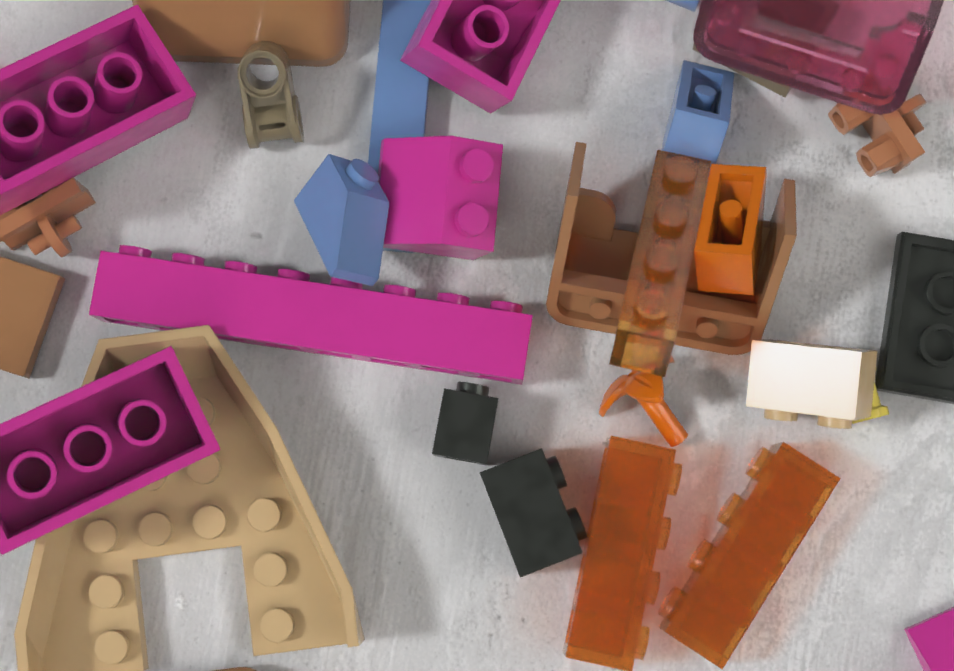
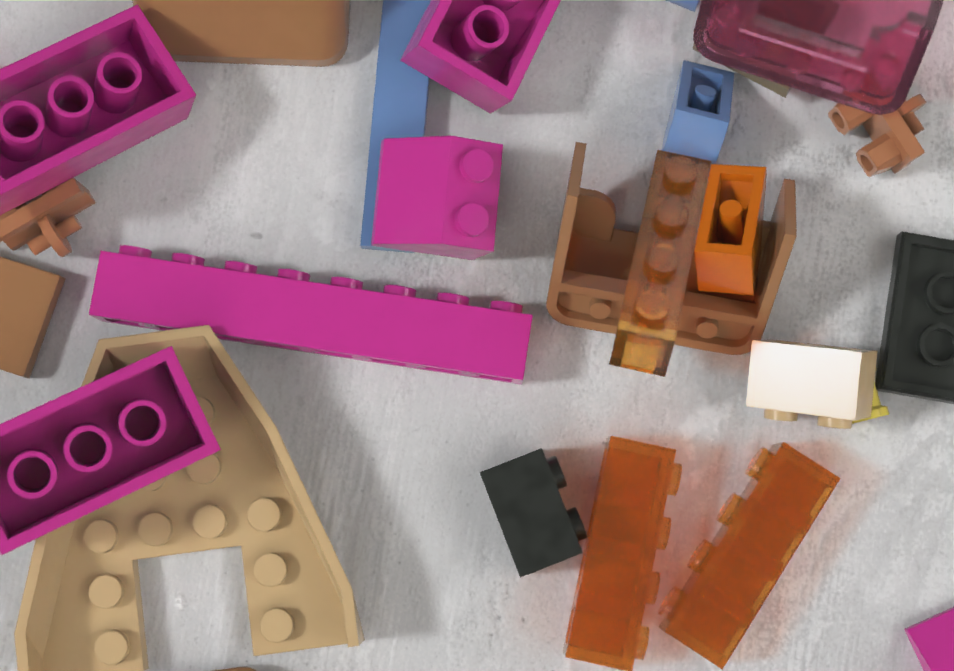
(269, 107): dark tan piece -> none
(346, 218): medium blue slope -> none
(465, 423): pearl dark grey brick -> none
(649, 392): orange plant -> none

